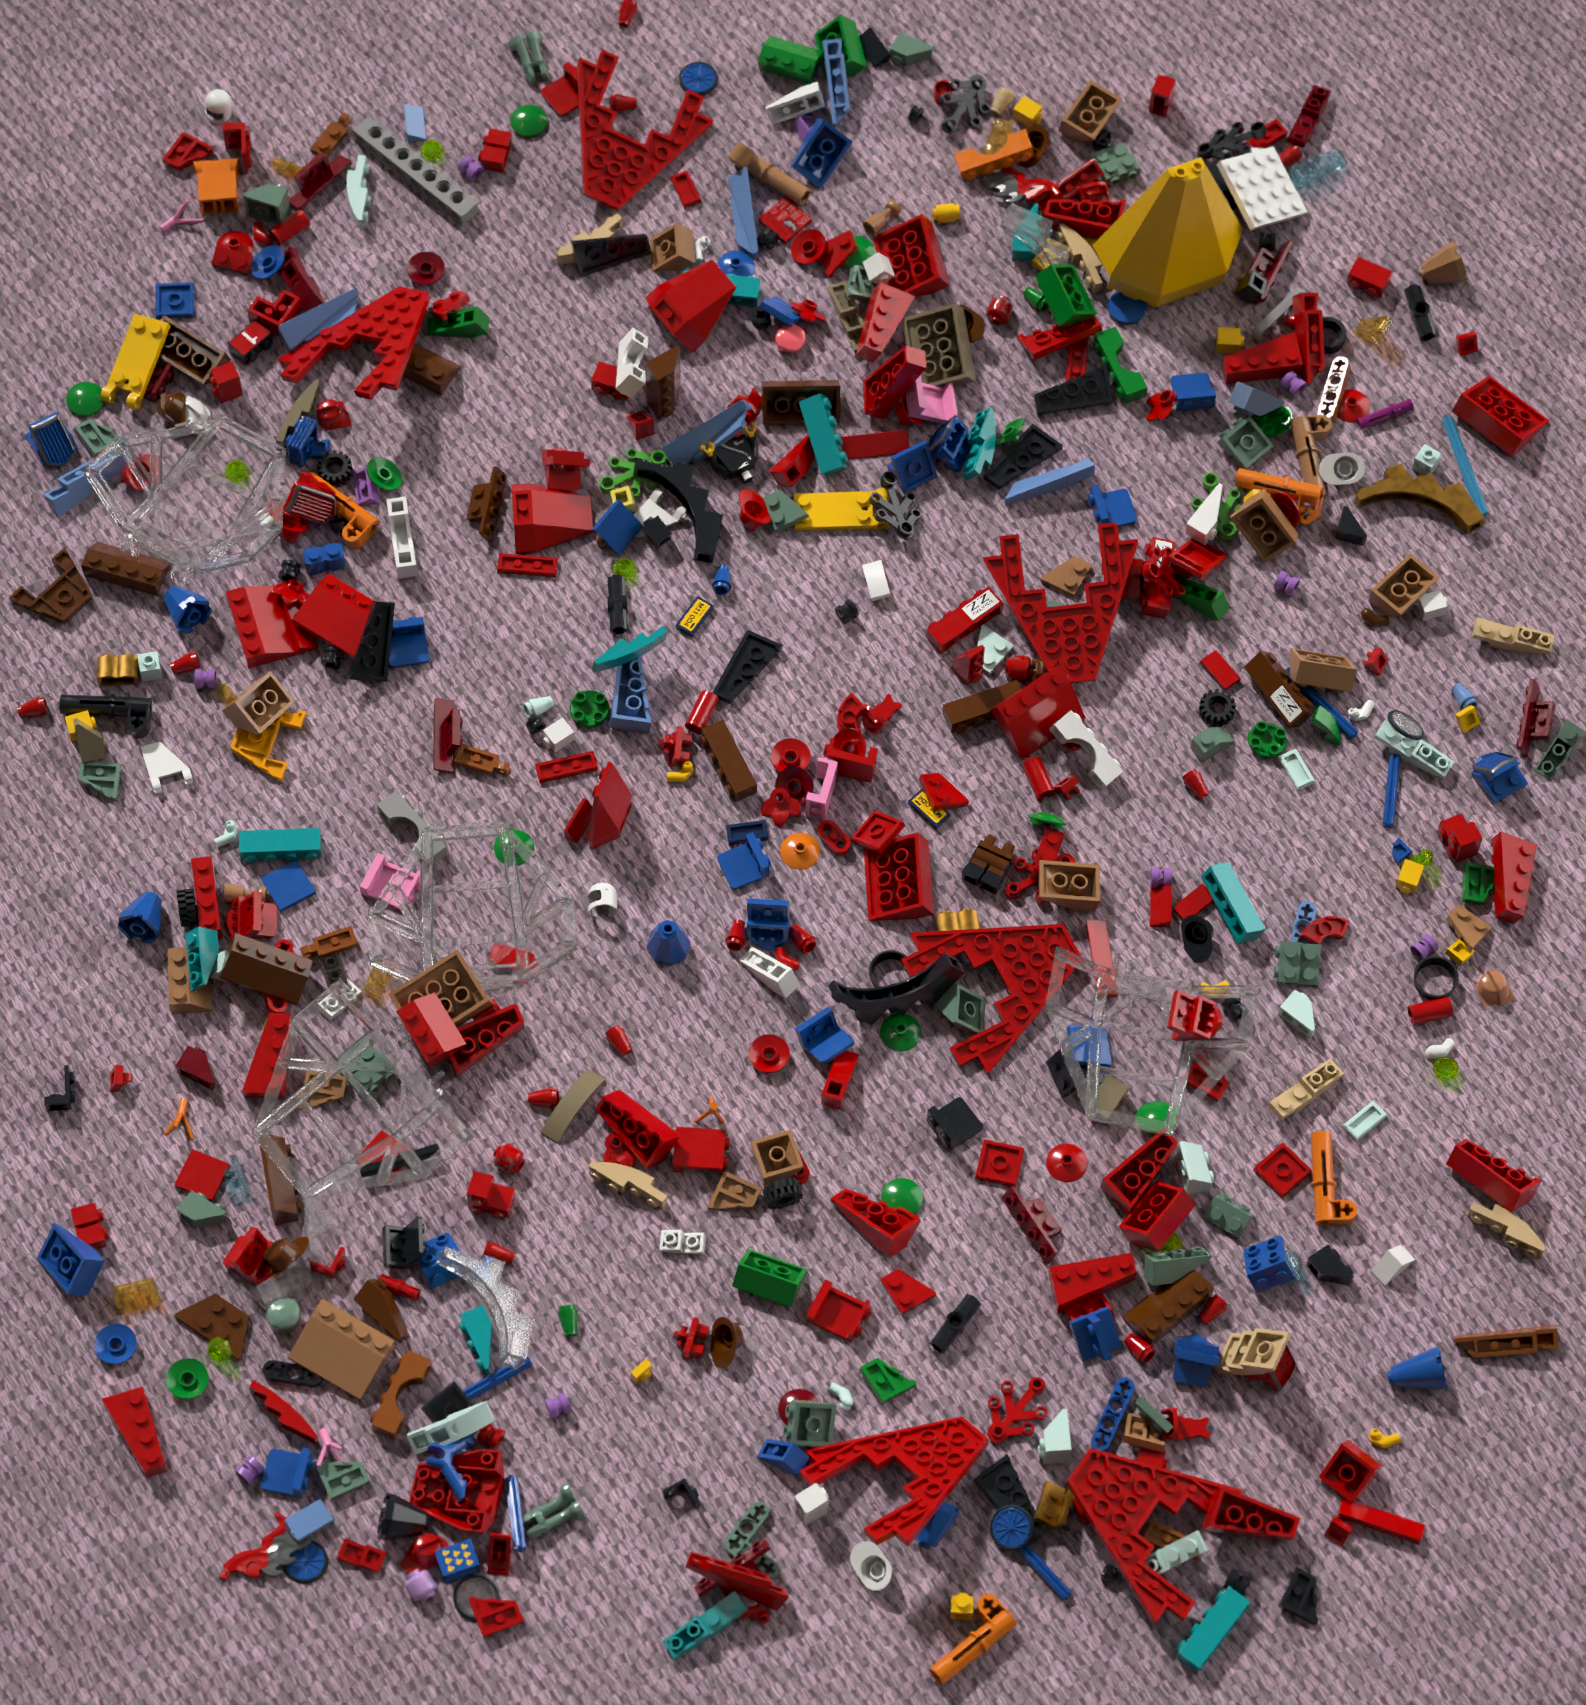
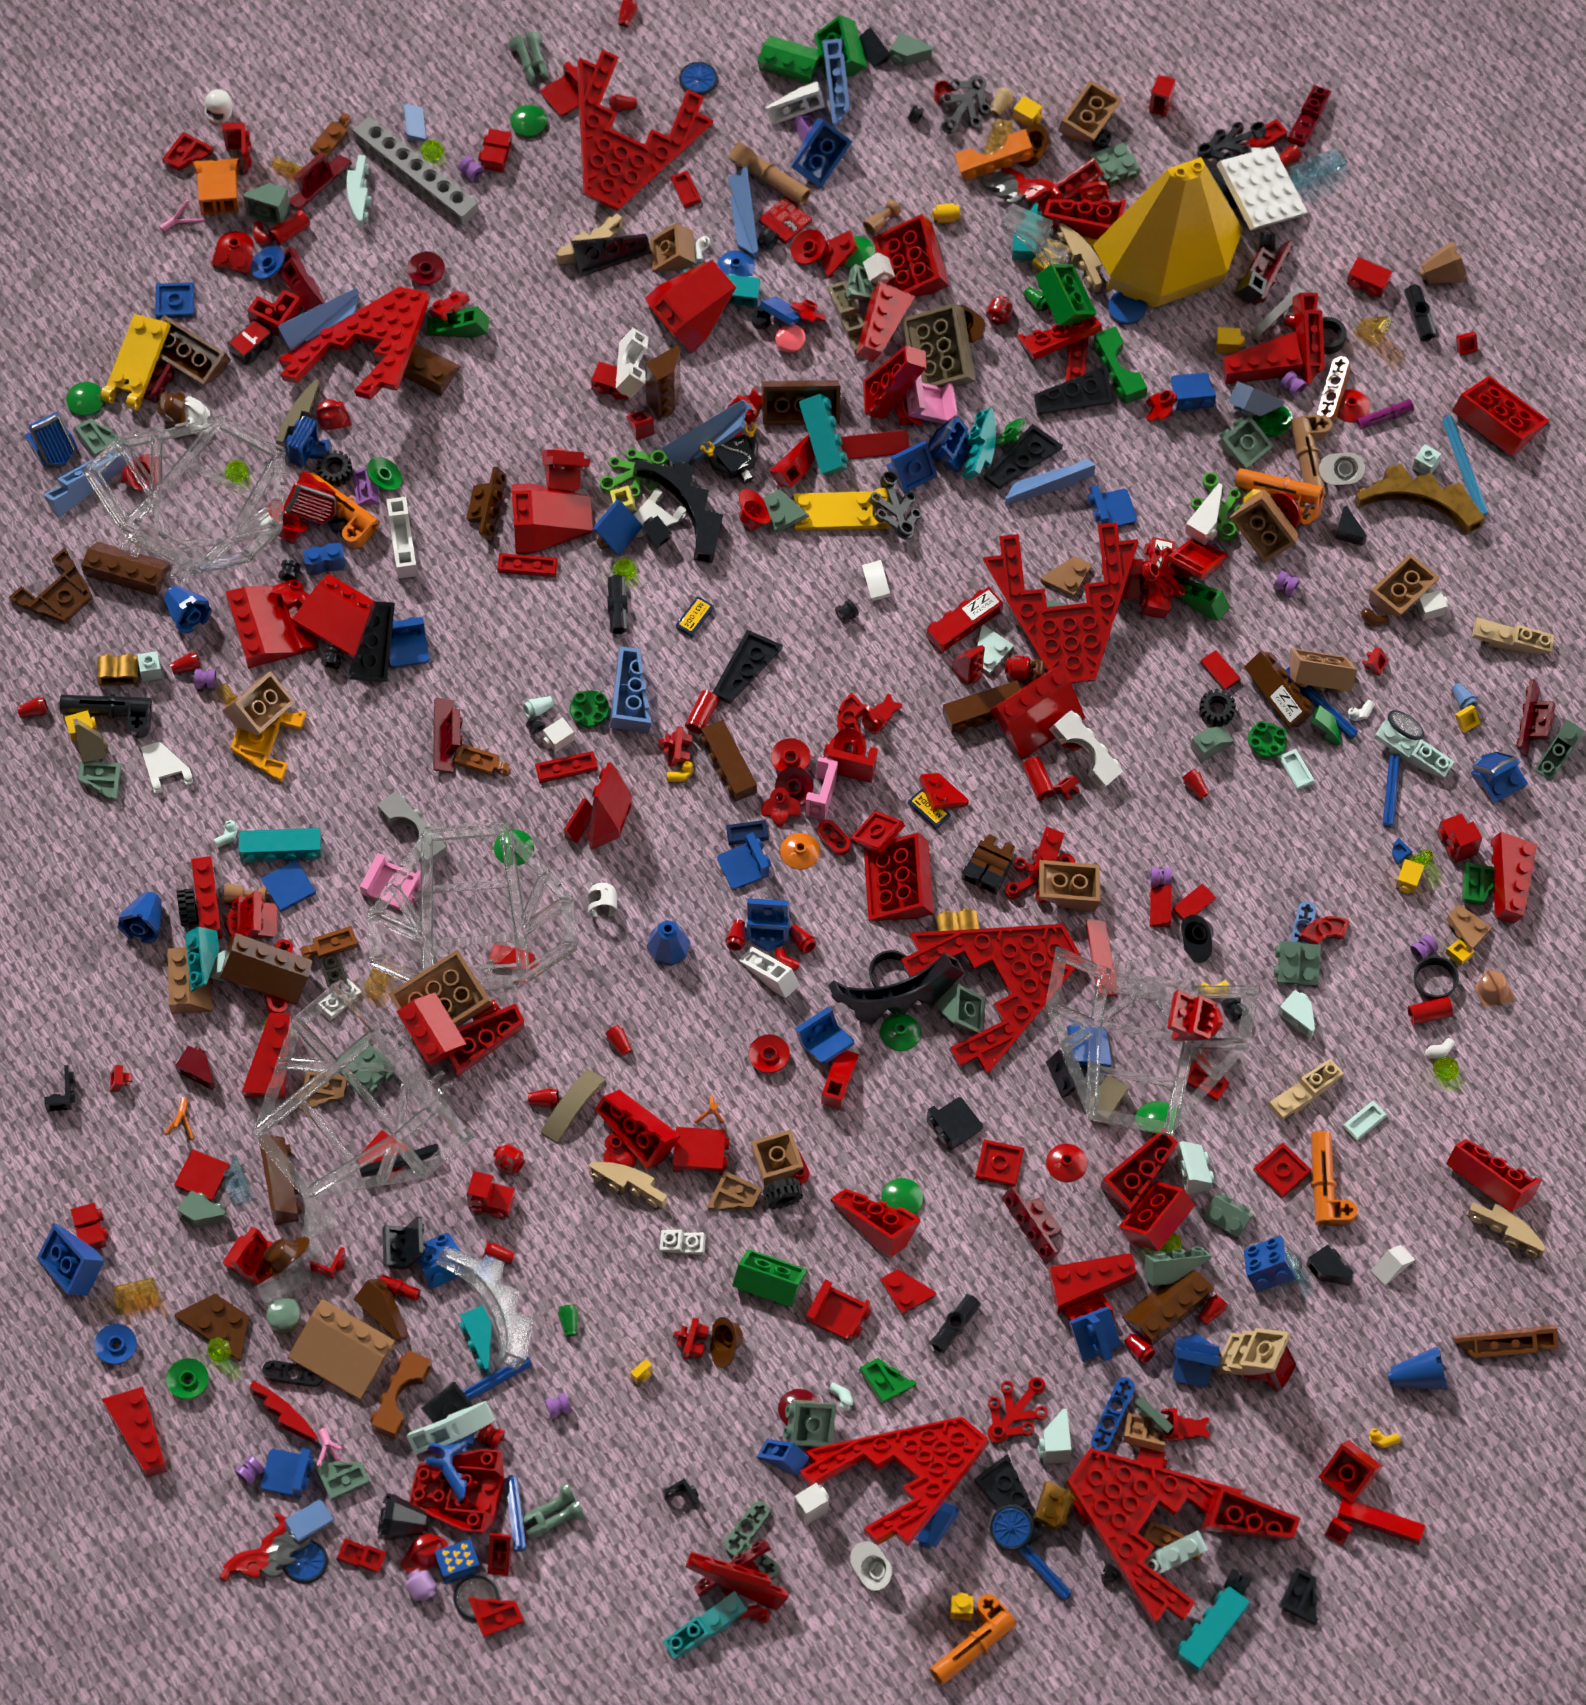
(225, 382): red piece -> none
(625, 652): teal slope -> none
(722, 582): blue cone -> none
(1039, 818): green dish -> none
(1233, 902): teal brick -> none

